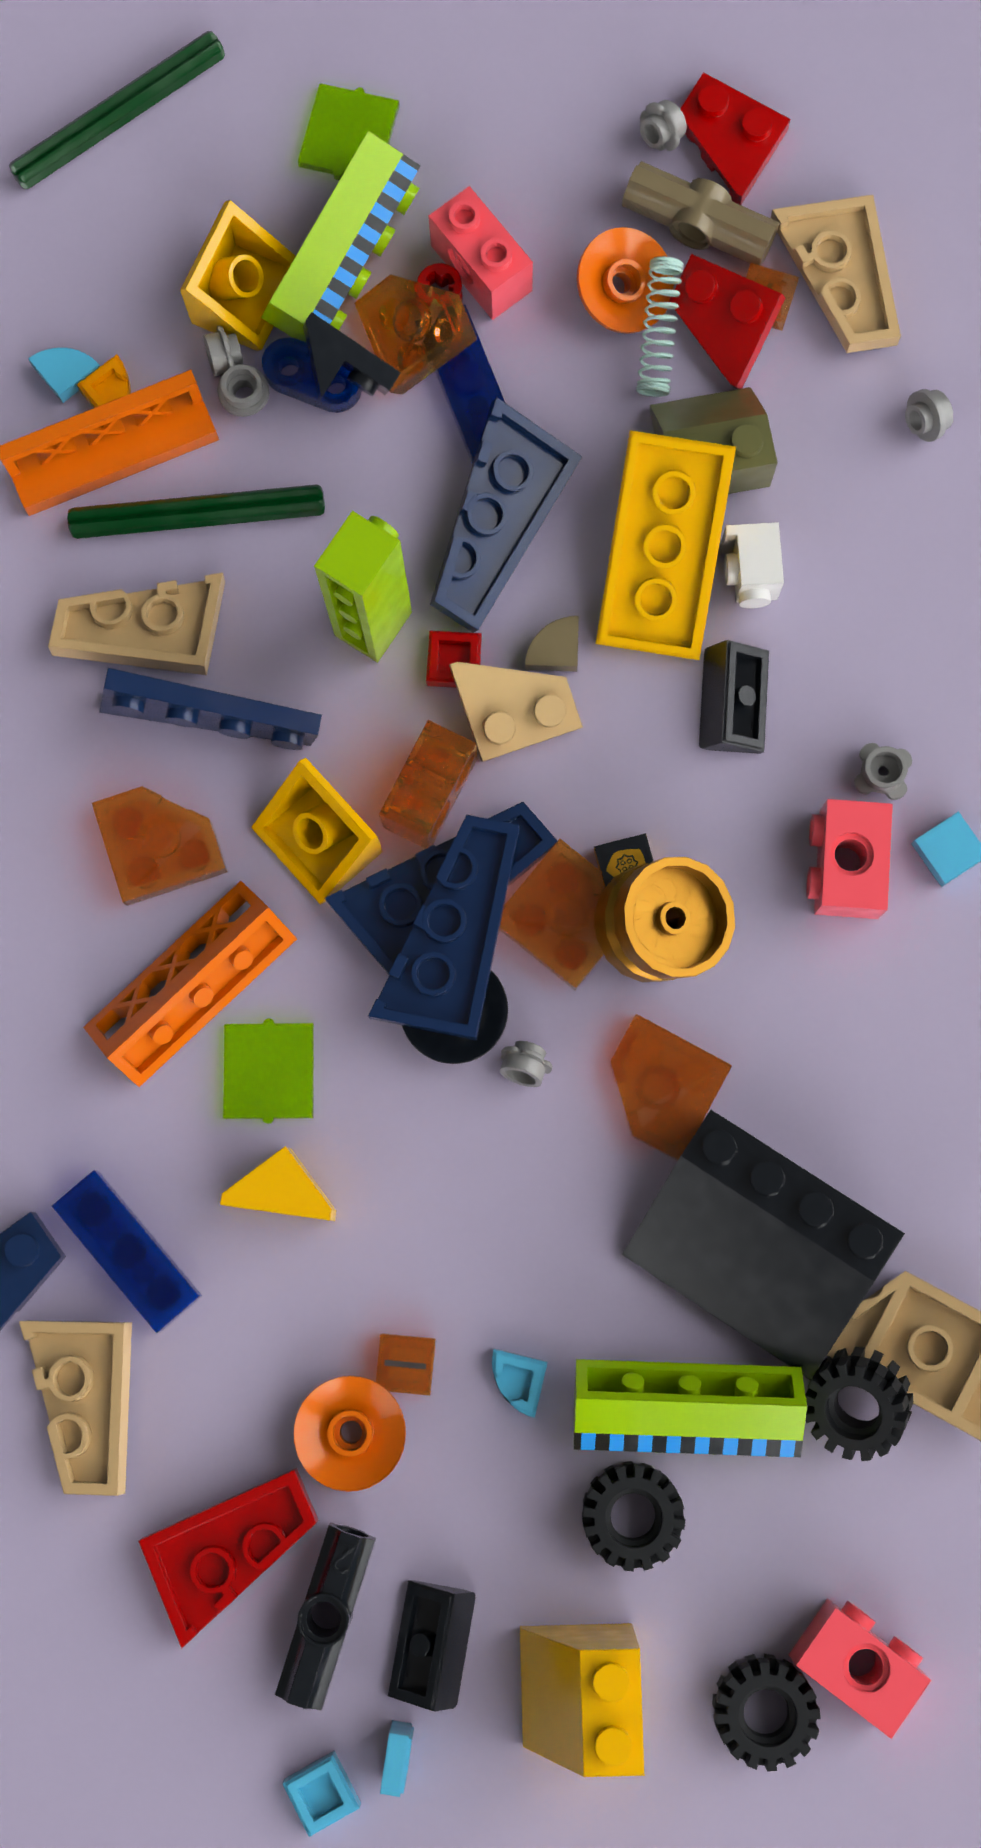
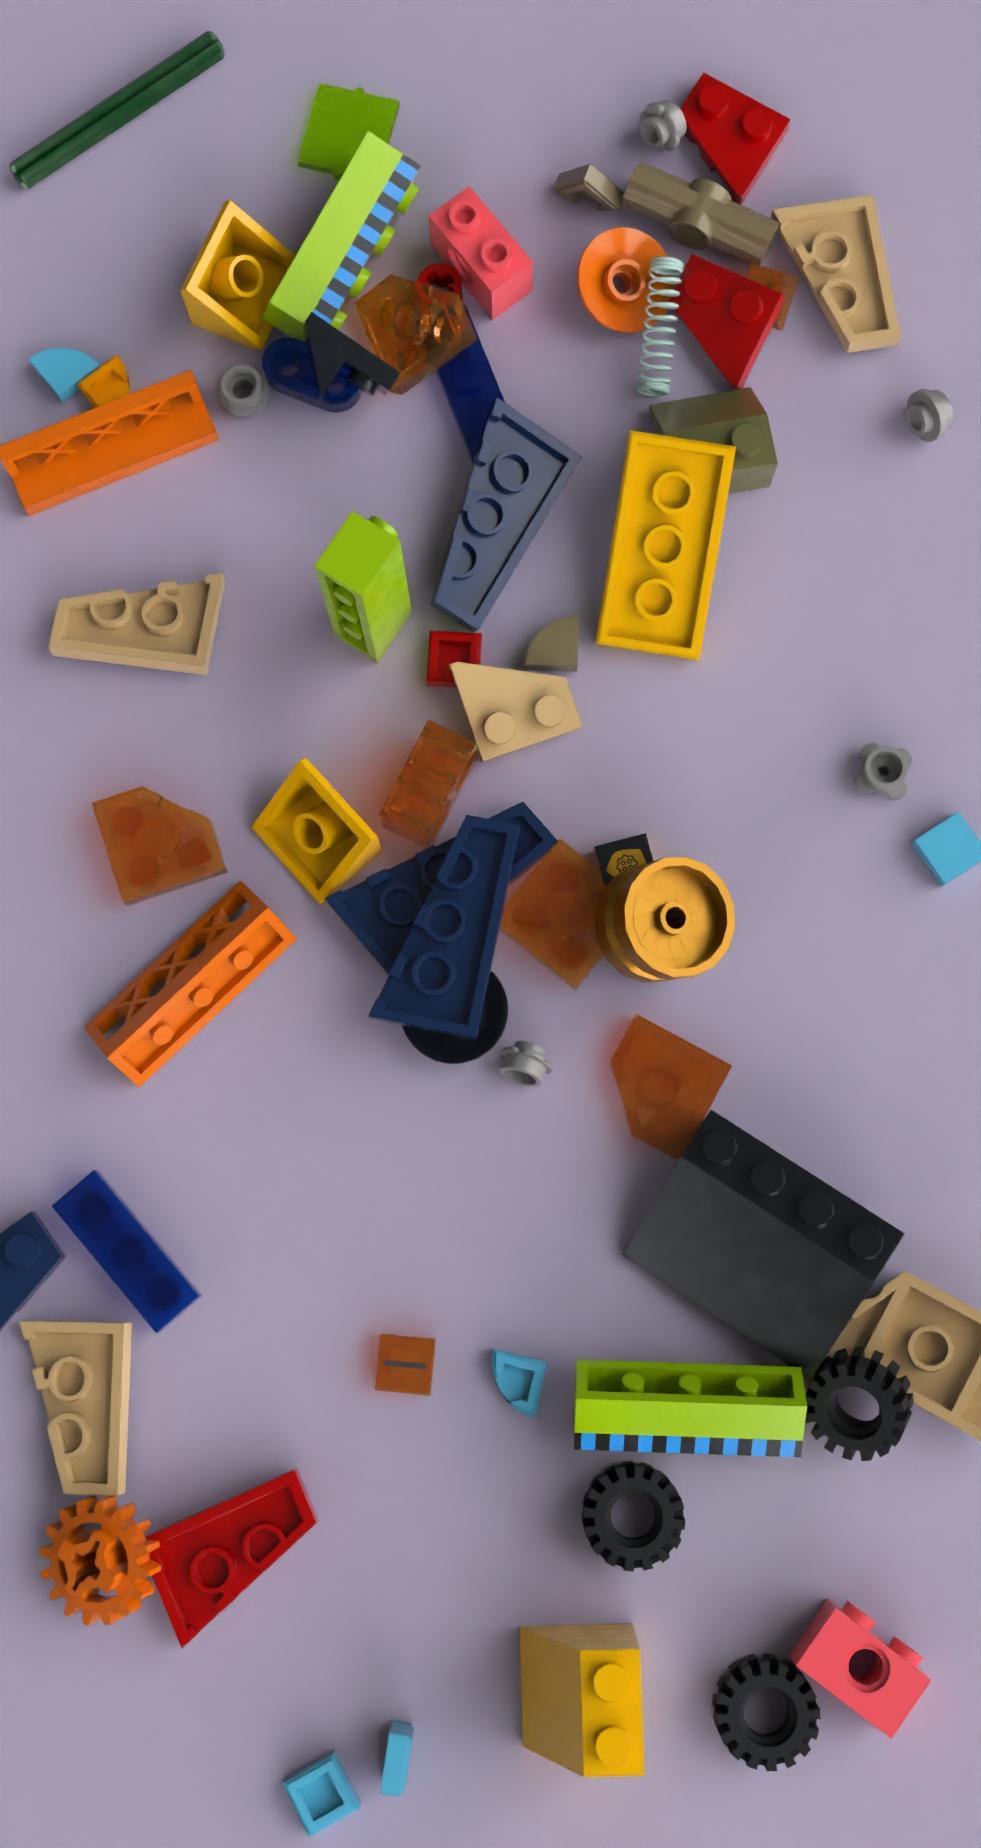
(100, 1559): none -> orange gear
(196, 511): dark green axle -> none
(200, 708): dark blue wing -> none
(222, 351): light grey plate -> none
(268, 1071): clear neon green piece -> none
(280, 1187): yellow slope -> none
(314, 1649): black piece -> none
(344, 1463): orange dish -> none
(432, 1645): black slope -> none
(590, 185): none -> dark tan tile
(734, 698): black slope -> none
(753, 562): white brick -> none
(866, 831): coral brick -> none

